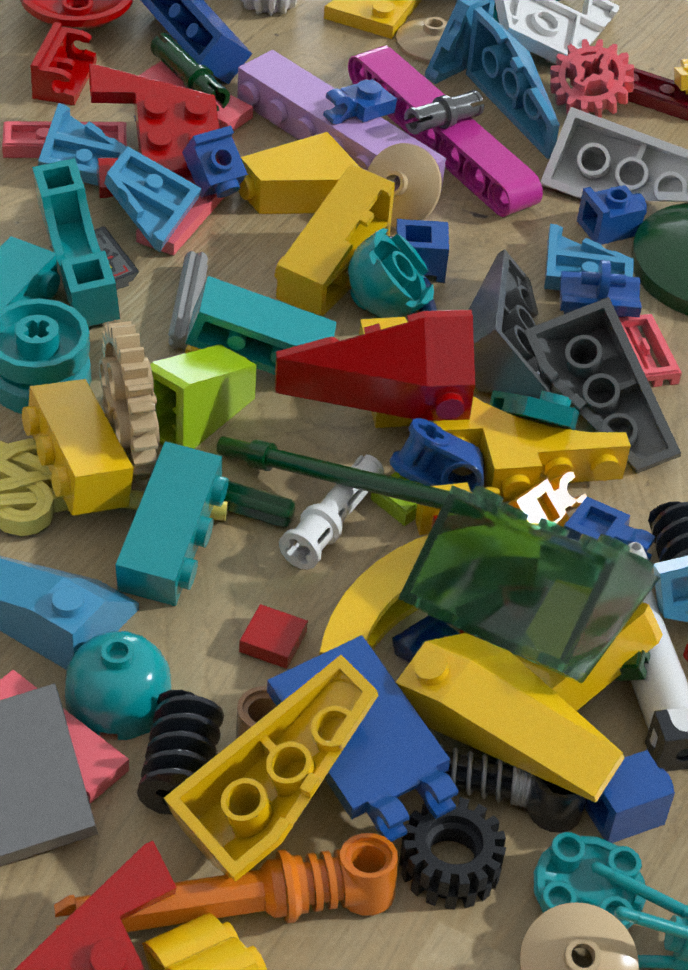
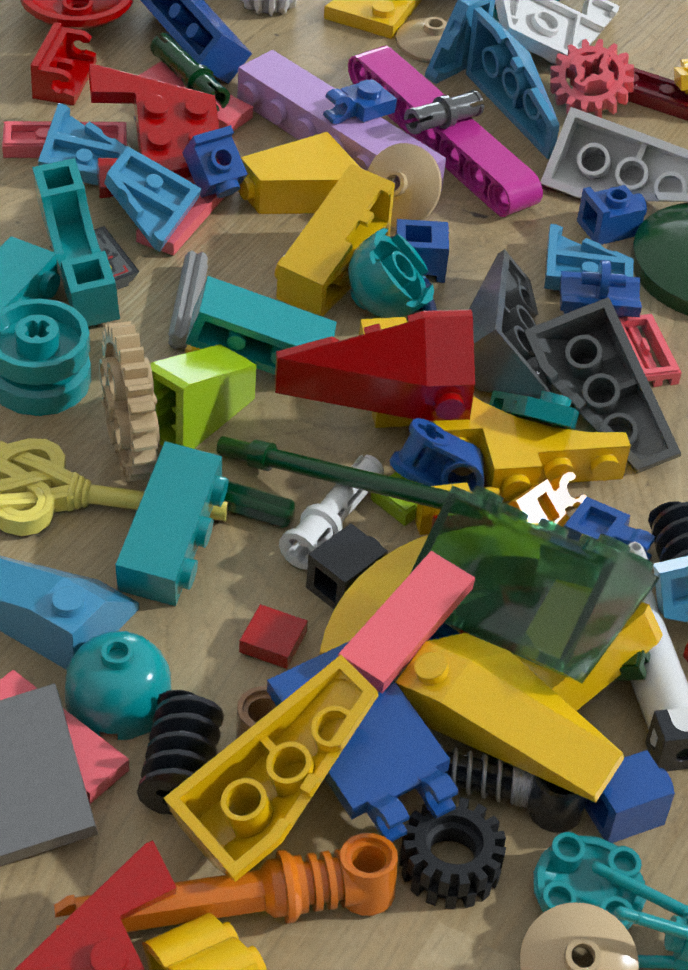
(78, 447): yellow brick -> none
(340, 562): none -> black brick
(407, 620): none -> coral tile

